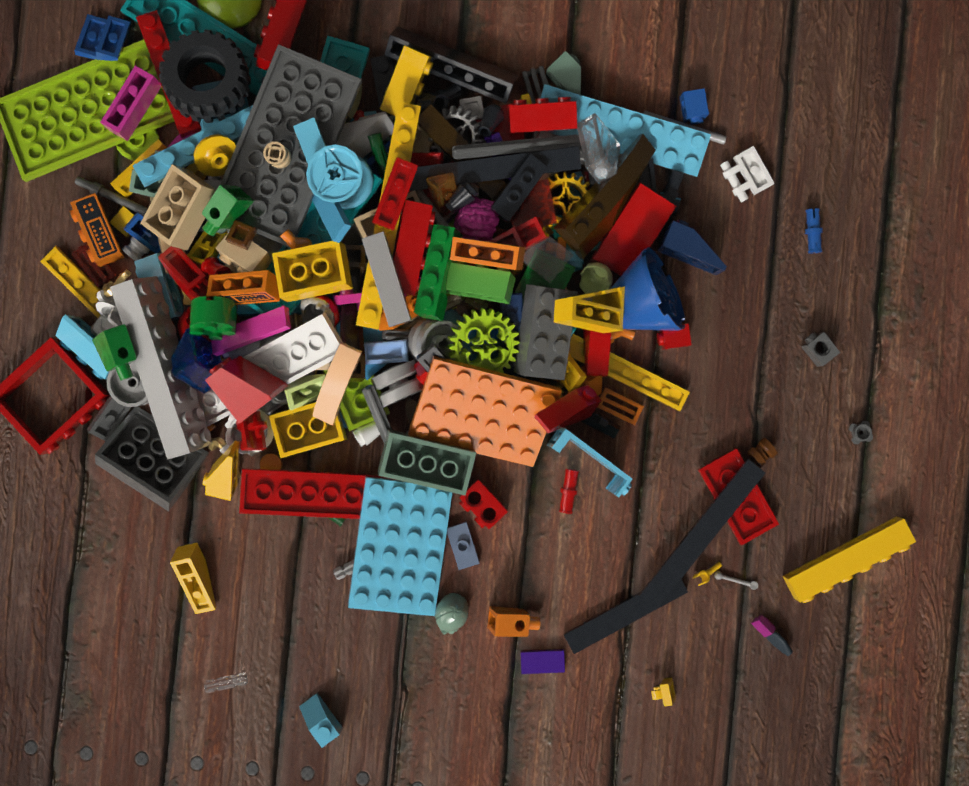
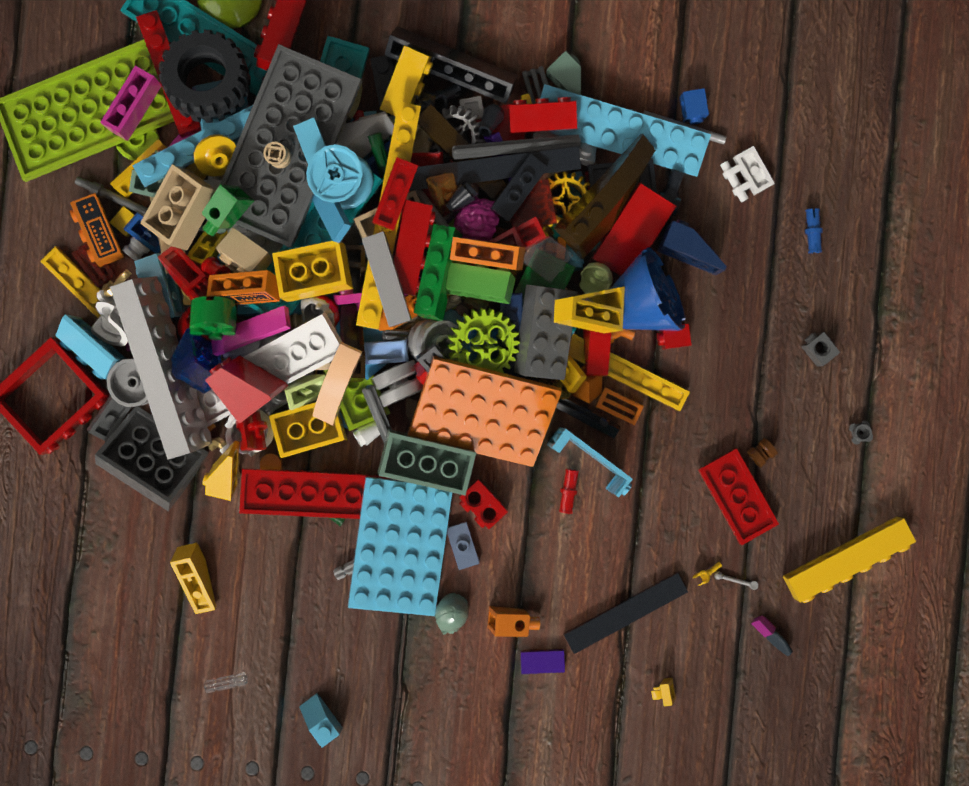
(102, 38): blue slope -> none
(116, 350): green torso -> none
(241, 235): reddish brown tile -> none
(293, 241): orange arm -> none
(569, 409): red slope -> none
(598, 148): clear slope -> none
(701, 534): black tile -> none

